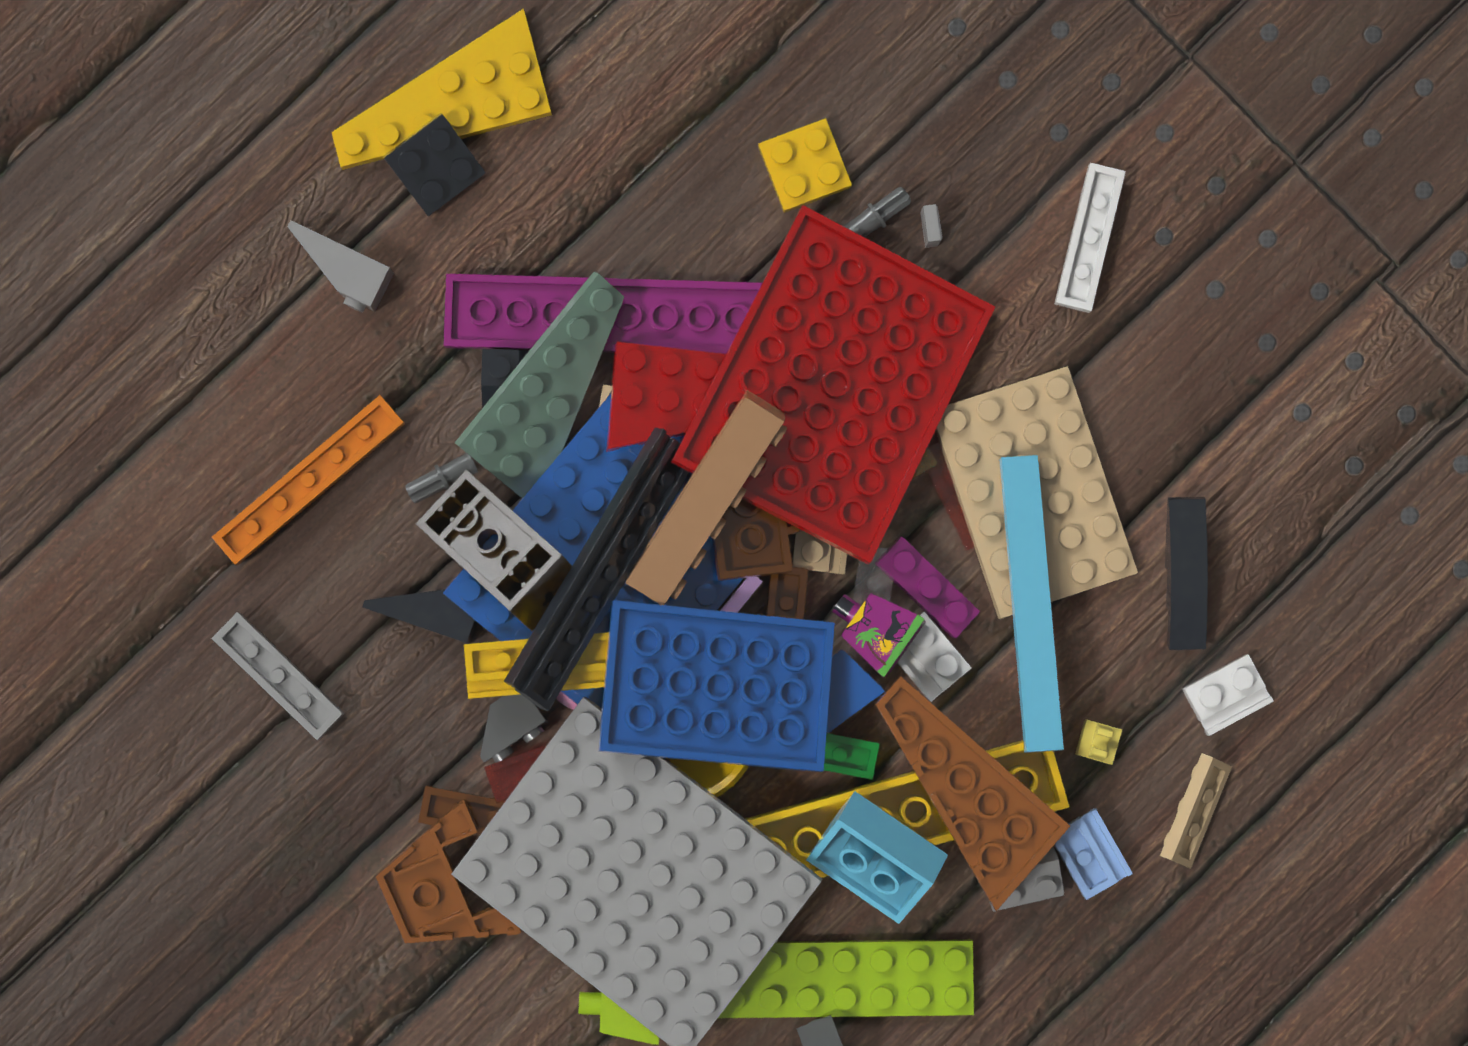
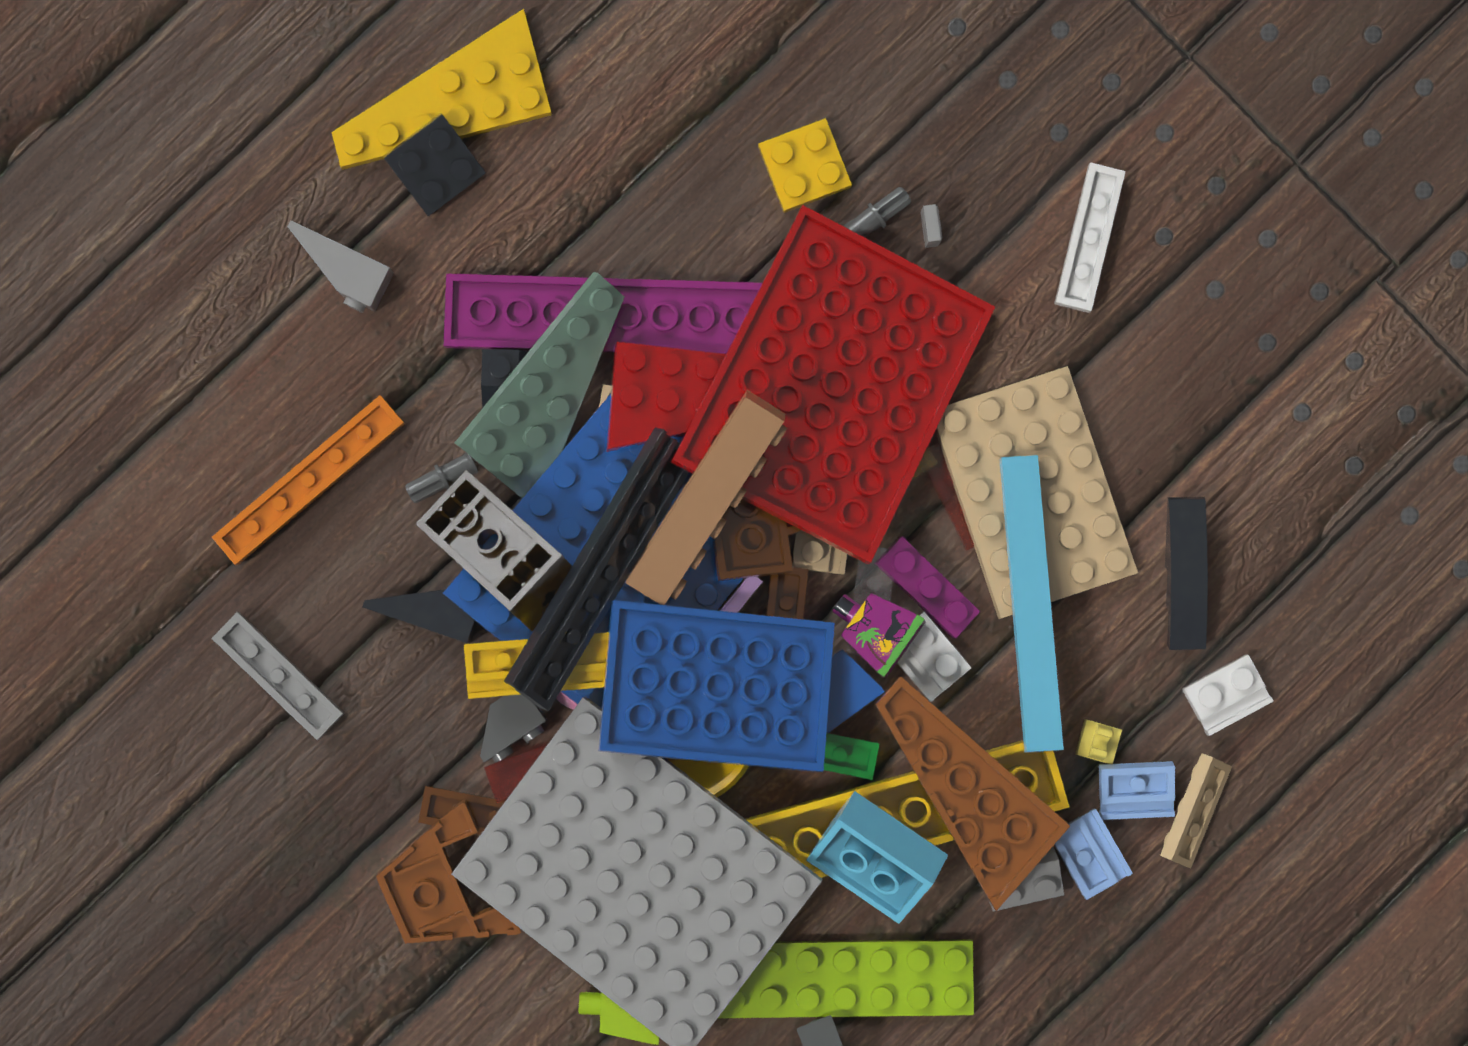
(1137, 790): none -> light blue plate

